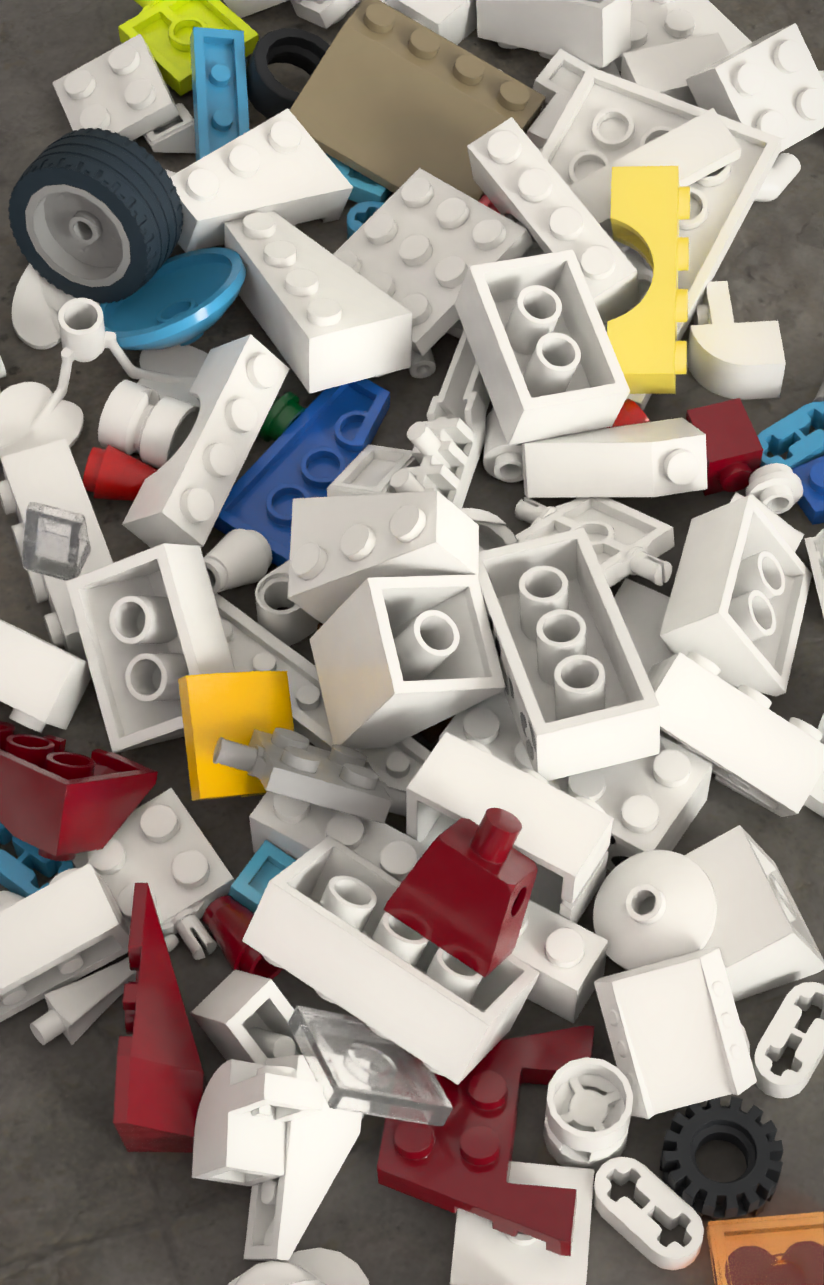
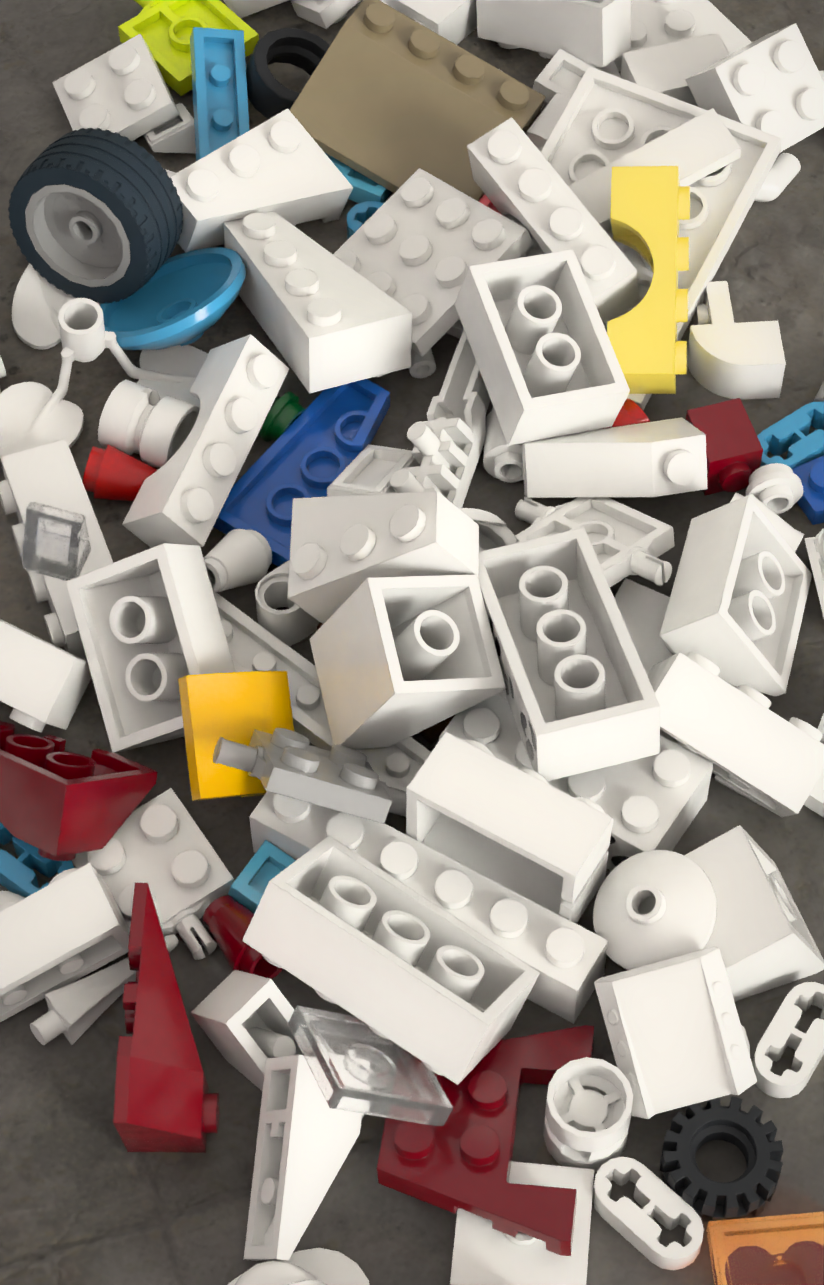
(245, 1119): white brick -> none
(469, 891): dark red torso -> none

